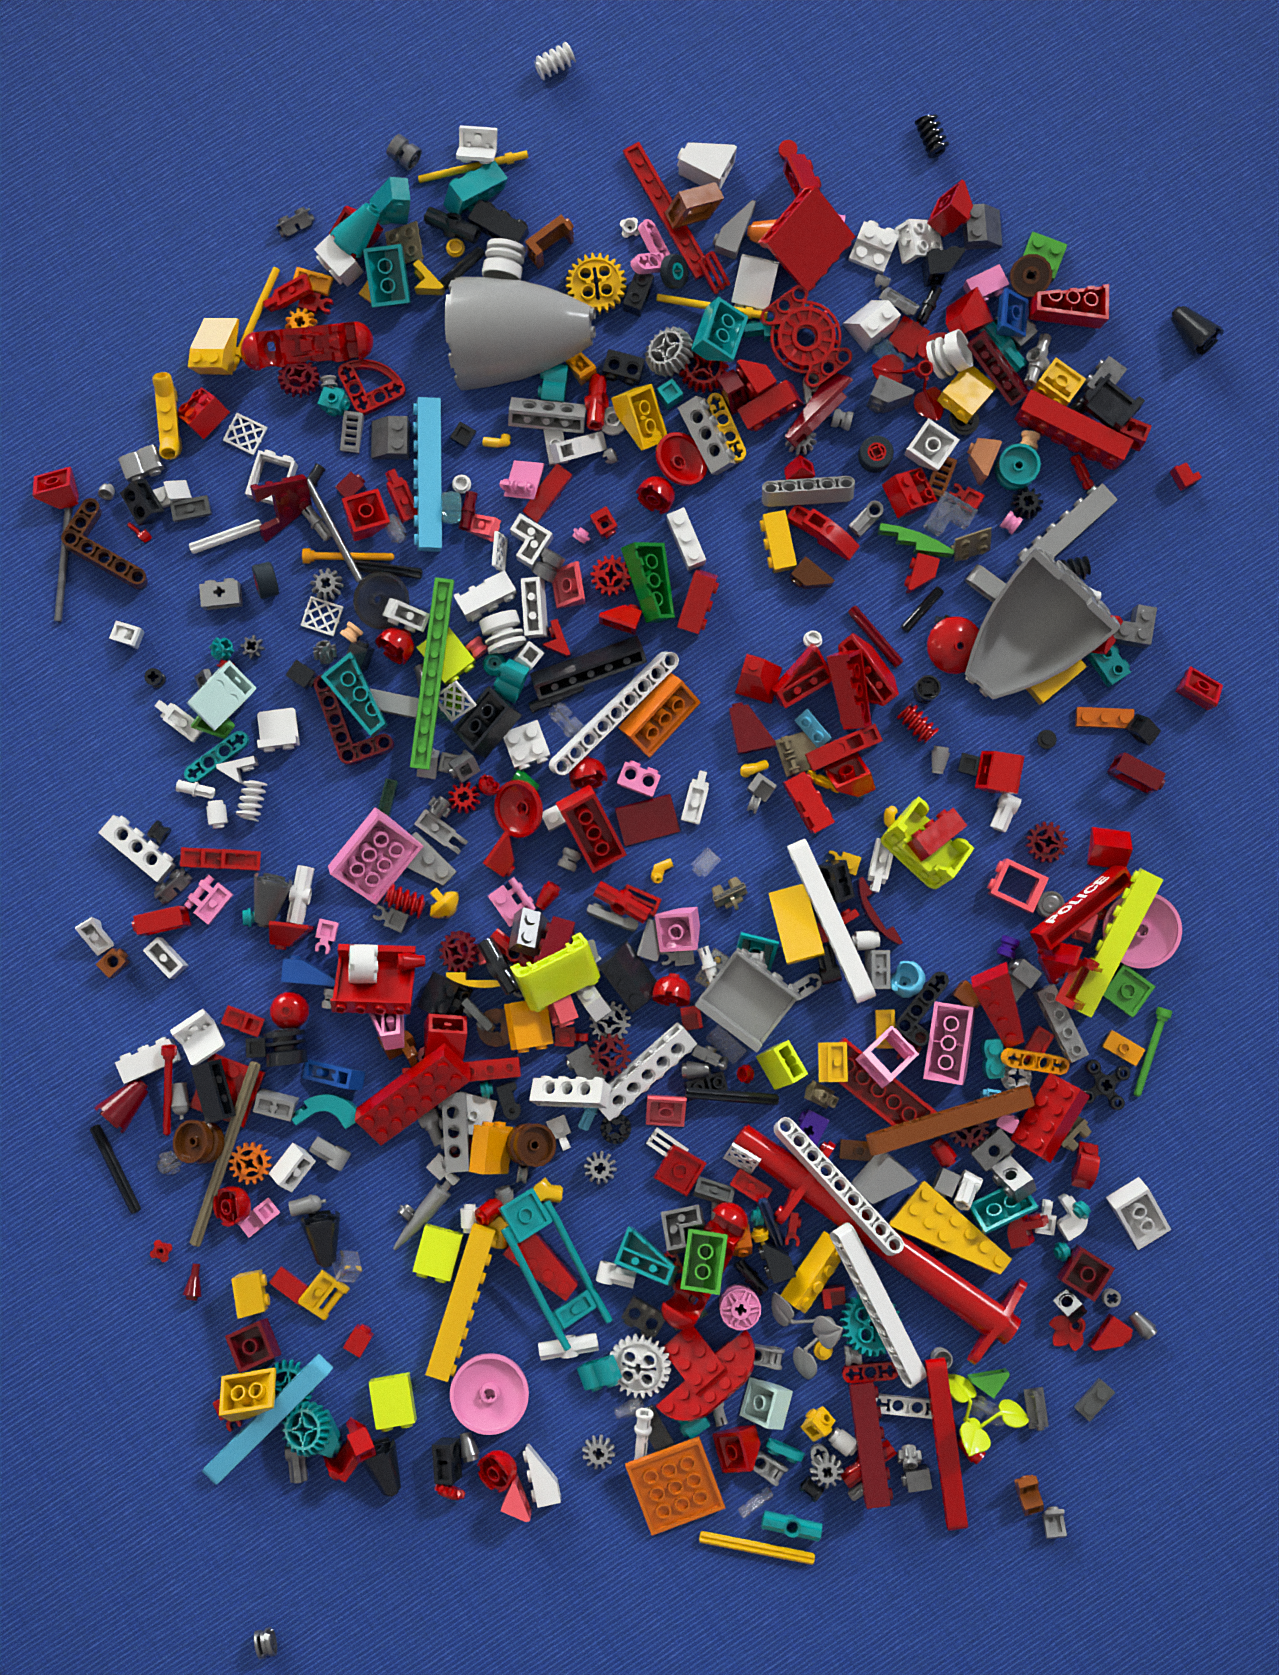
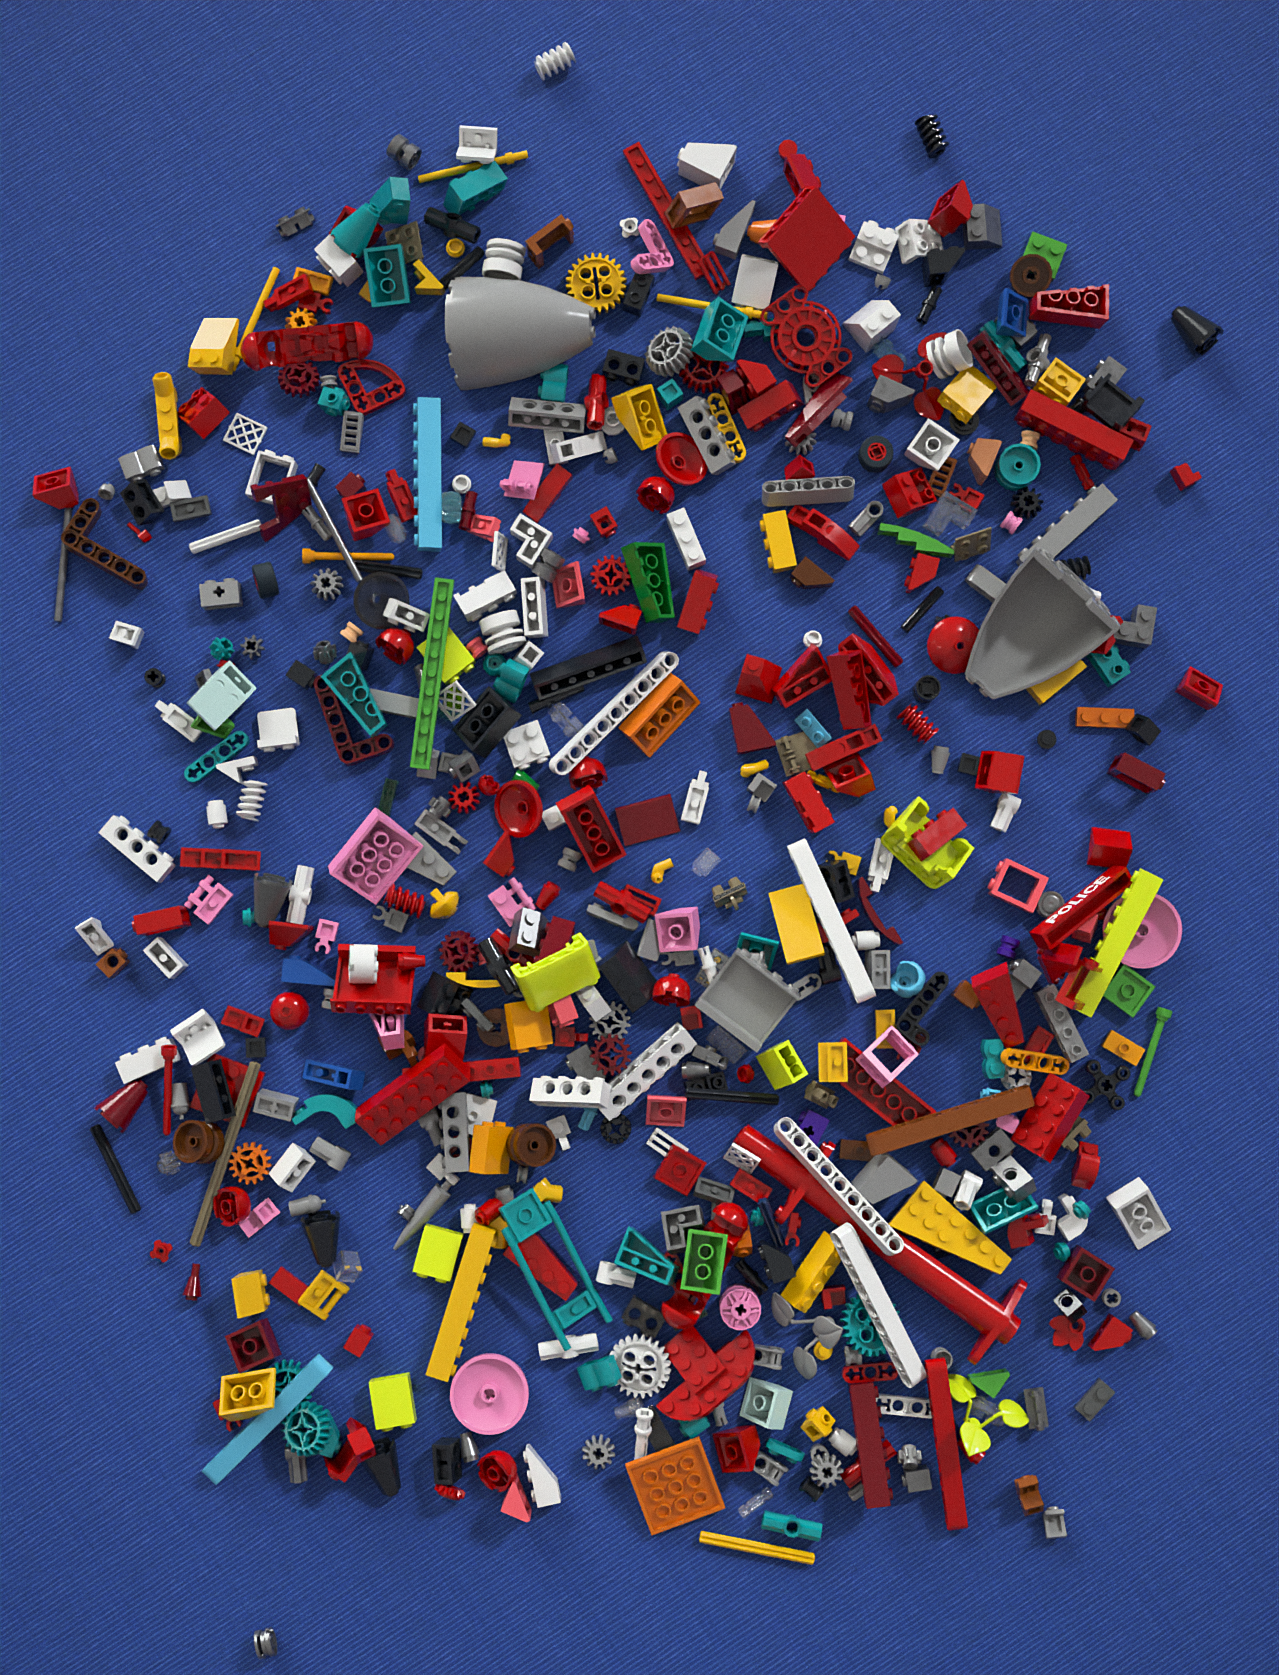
(166, 890): flat silver hinge -> none
(195, 789): white axle -> none
(285, 1047): black wheel -> none
(326, 603): white window -> none
(390, 438): flat silver slope -> none
(497, 223): black brick -> none
(508, 1102): black leg -> none
(558, 645): red slope -> none
(581, 368): light orange slope -> none
(605, 1172): light grey gear -> none
(637, 783): bright pink brick -> none
(674, 271): black bush -> none
(759, 1234): yellow plate -> none
(900, 301): light grey wing -> none
(908, 336): red piece -> none
(949, 1043): bright pink windscreen -> none
(968, 313): red slope -> none
(989, 282): bright pink brick -> none
(1044, 850): dark red gear -> none

